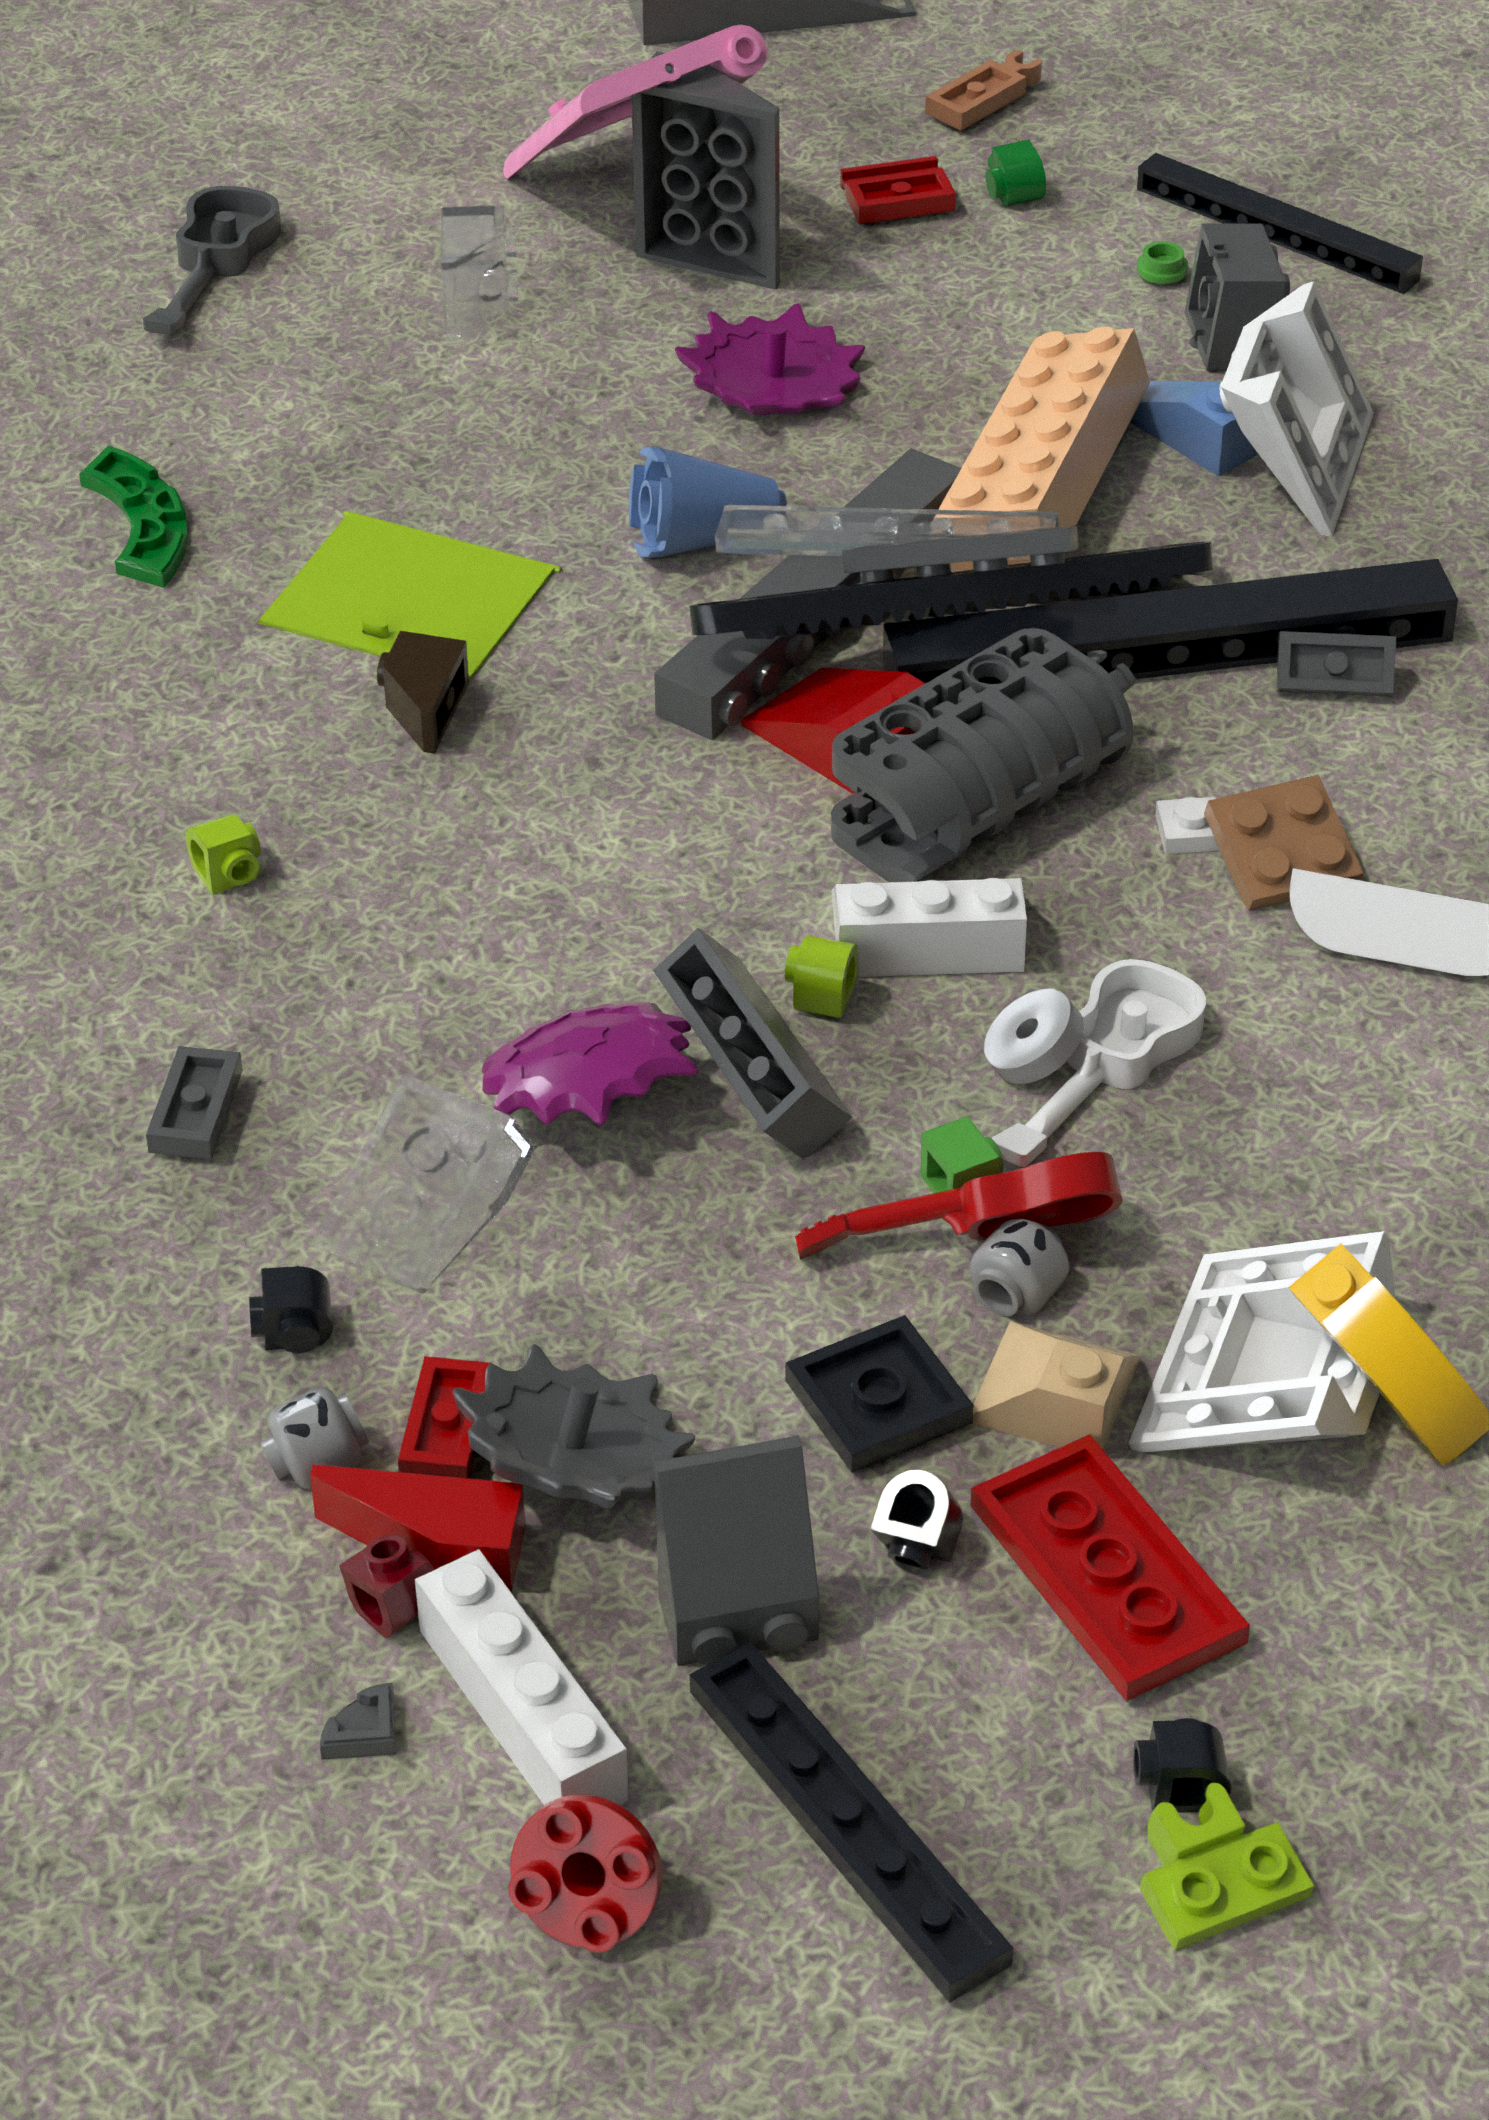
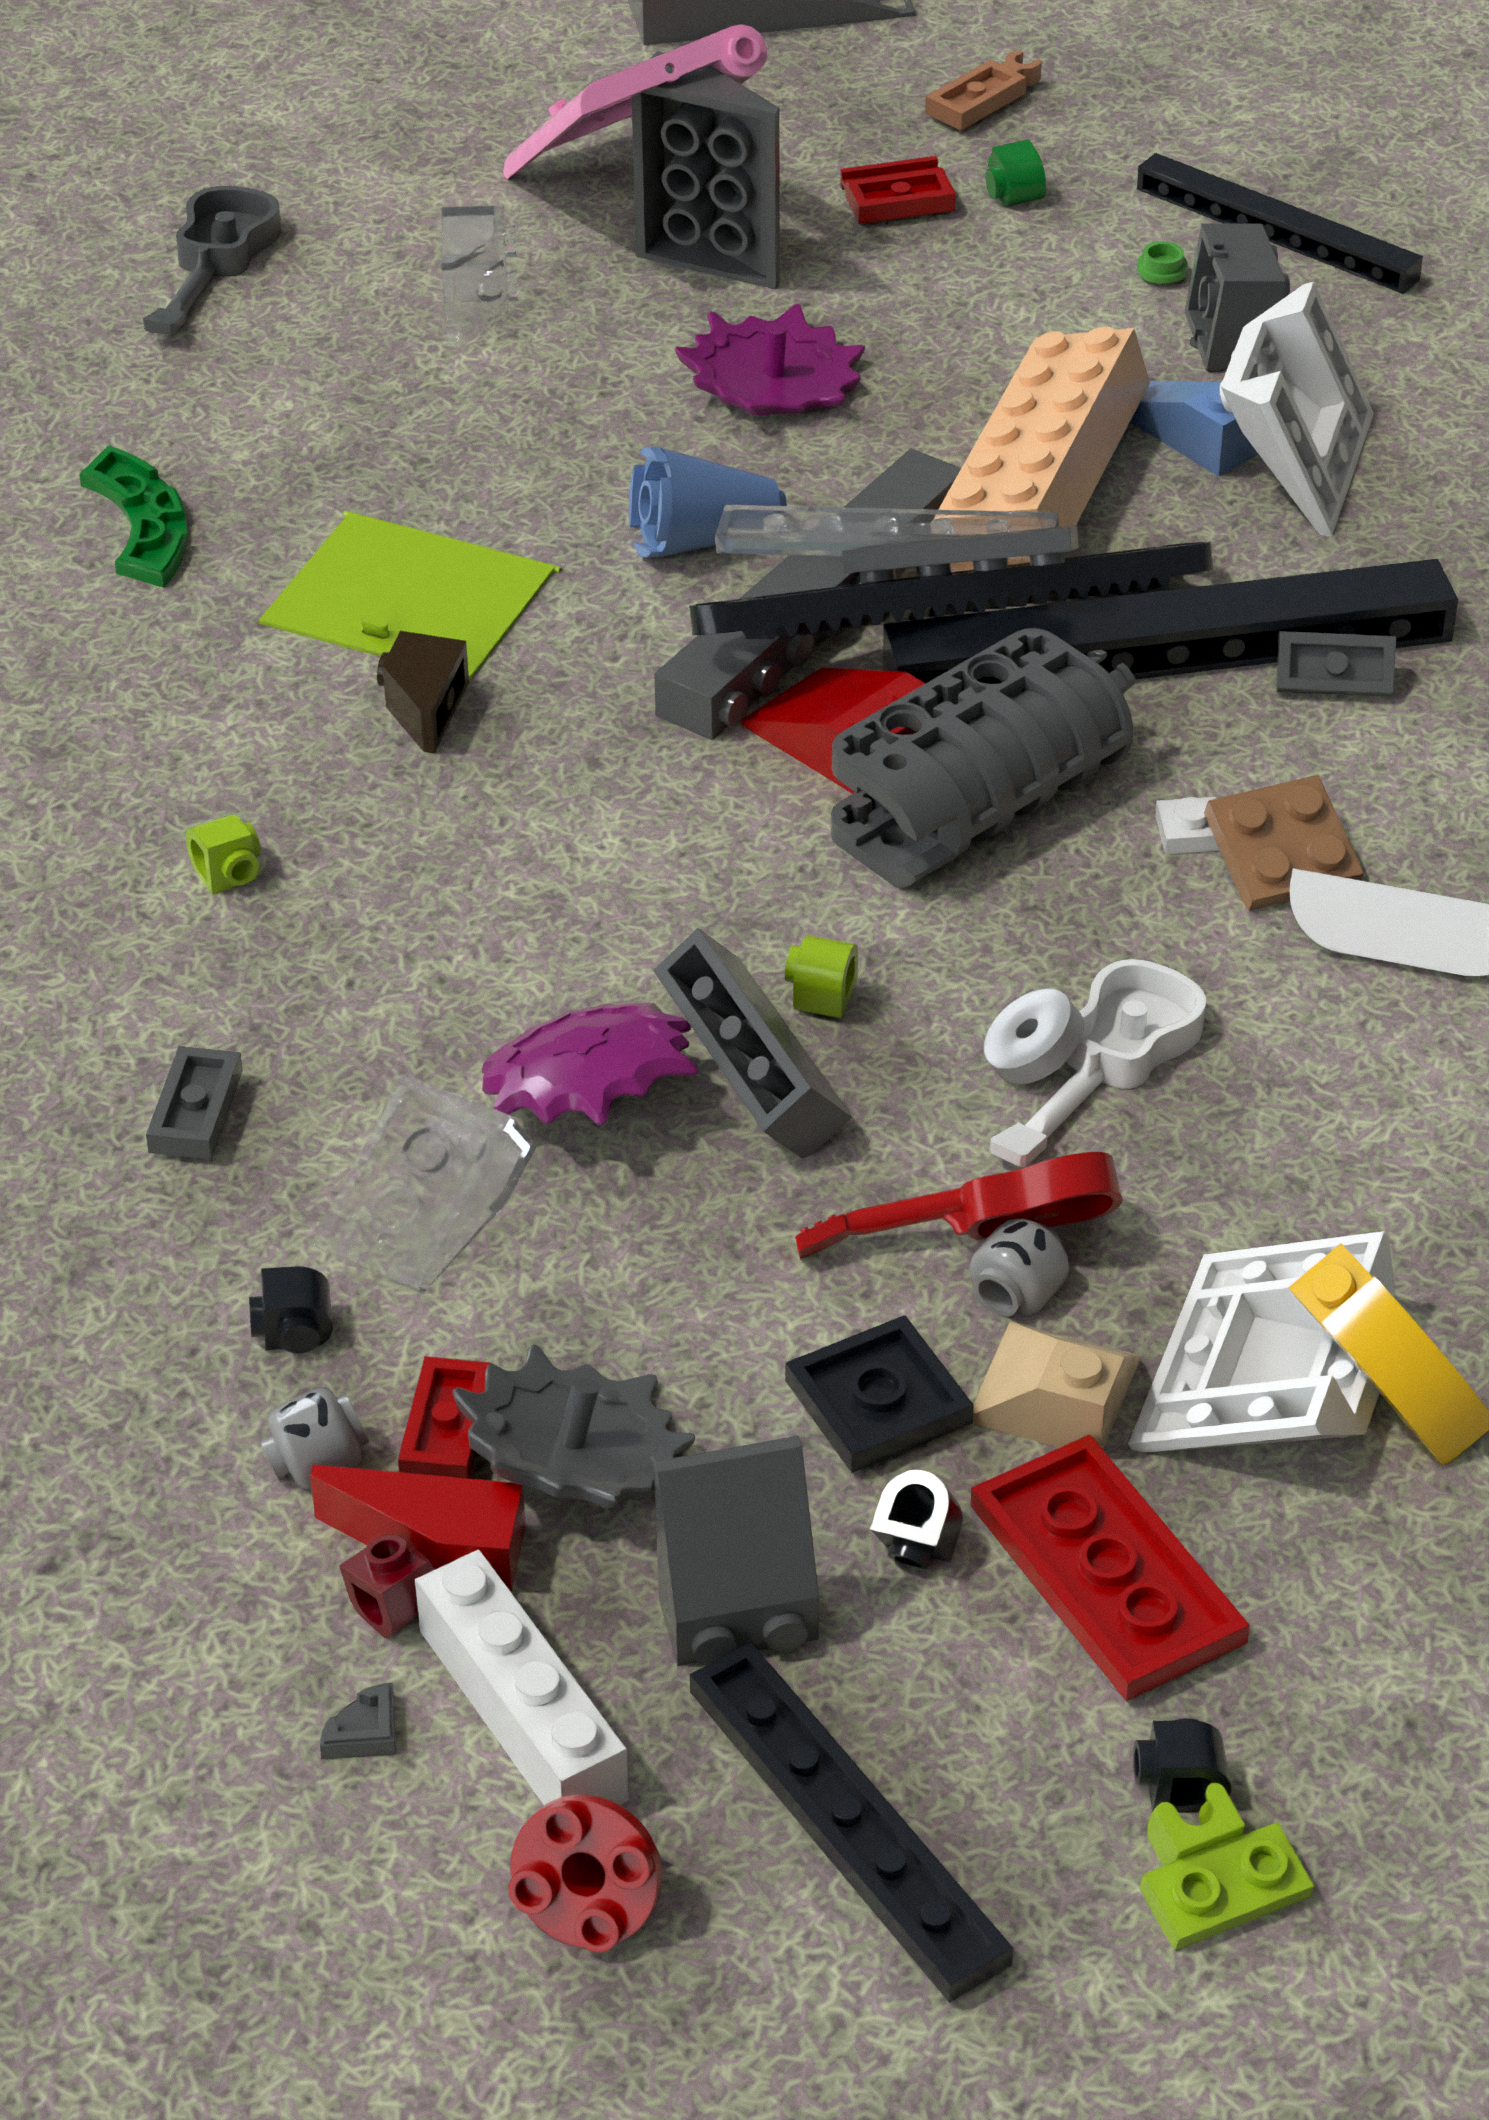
(933, 926): white slope -> none
(957, 1155): bright green plate -> none

